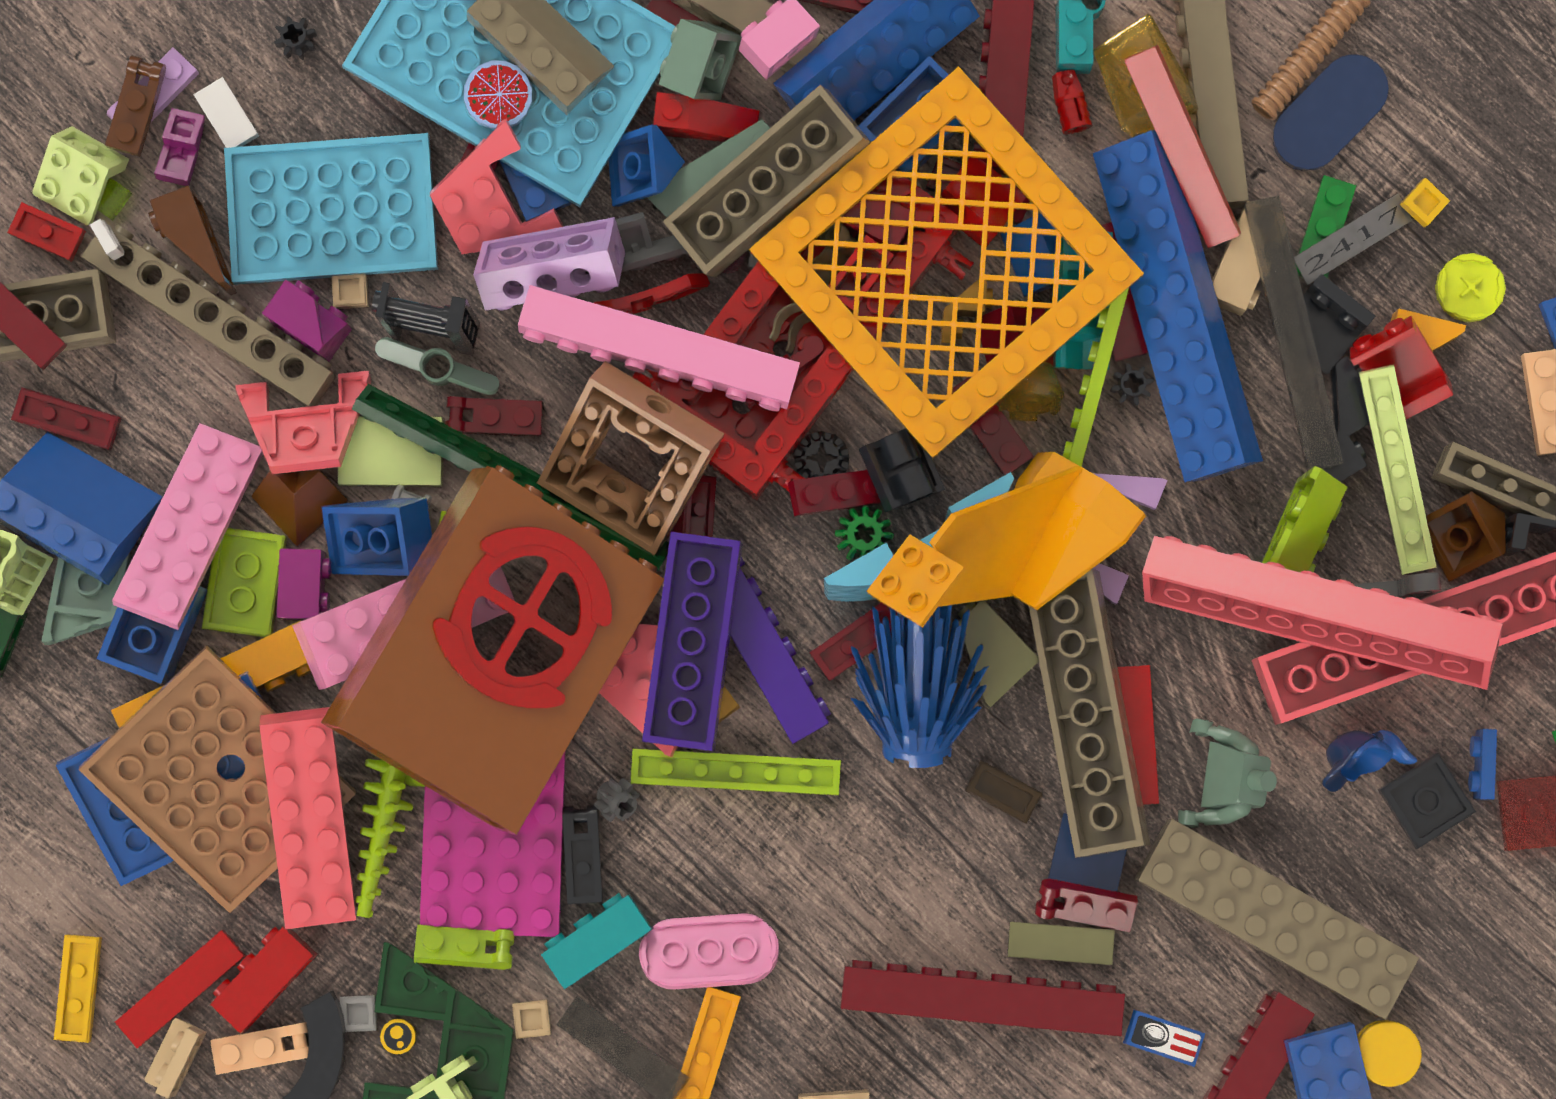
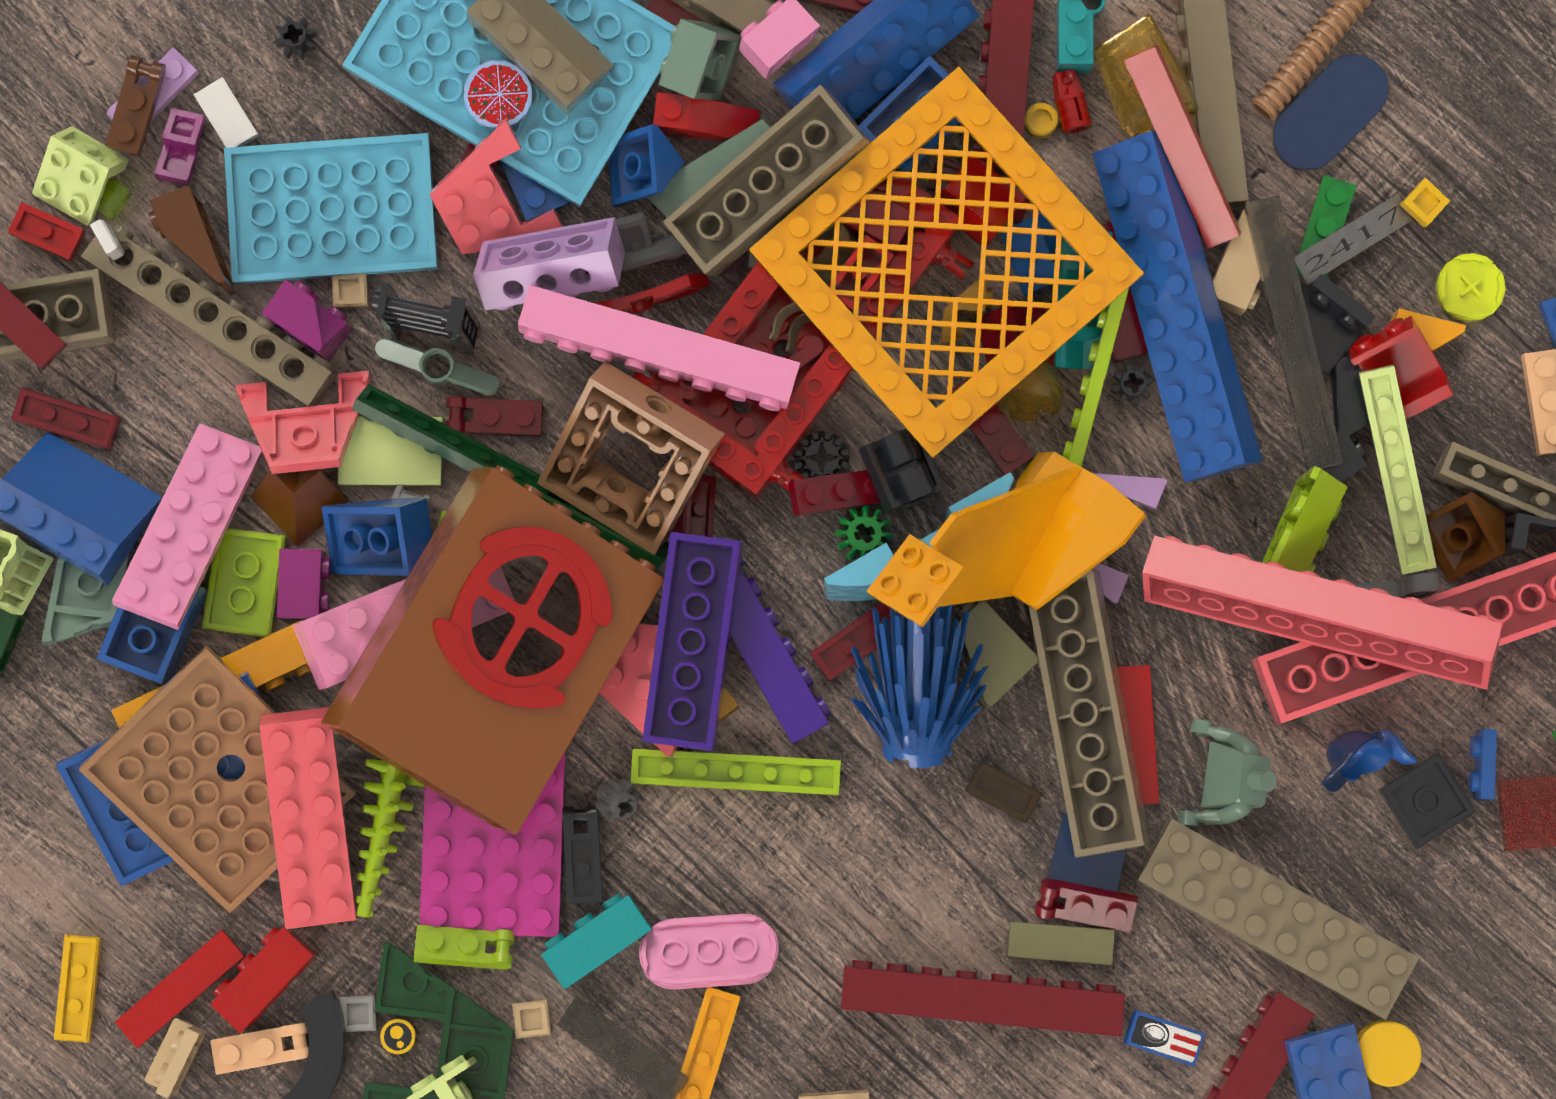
(1041, 120): none -> yellow tile

